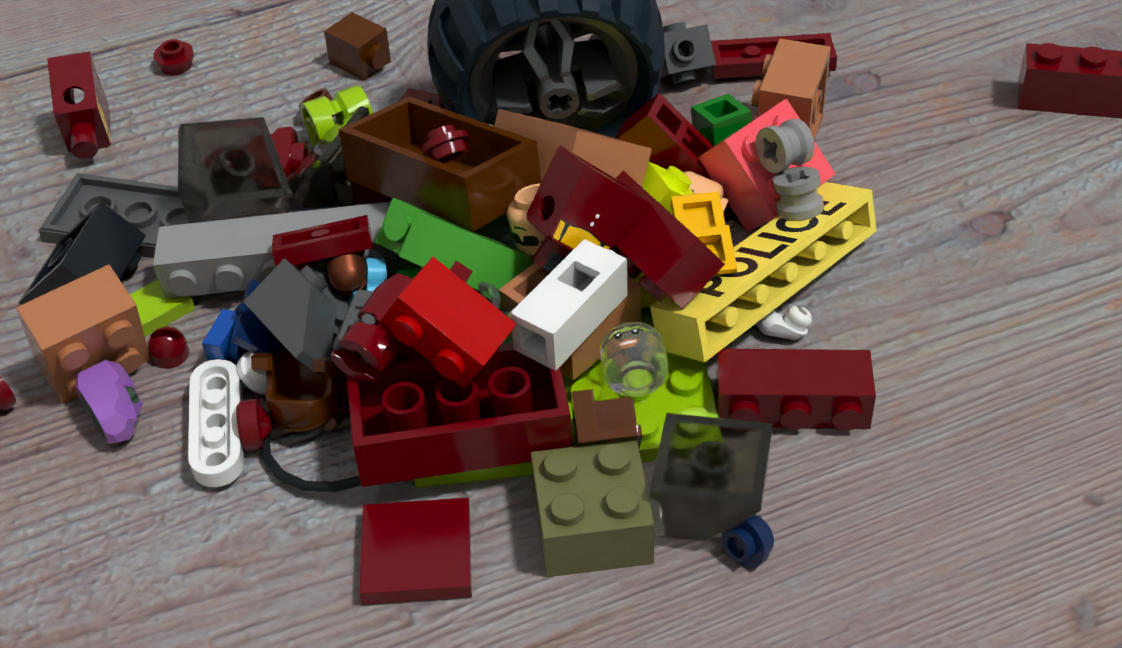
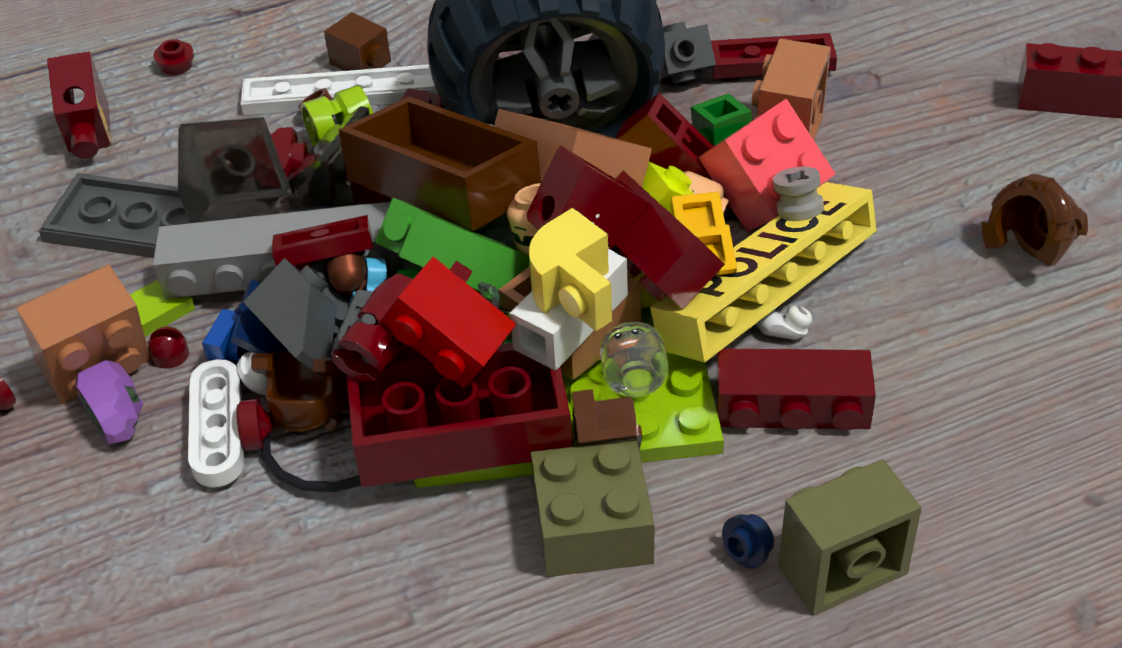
(91, 244): black slope -> none
(286, 92): none -> white tile
(416, 551): dark red tile -> none
(445, 144): dark red plate -> none
(569, 268): none -> light yellow brick
(708, 475): clear smoke slope -> none
(784, 145): light grey wheel -> none
(848, 536): none -> olive brick
(1039, 215): none -> reddish brown helmet

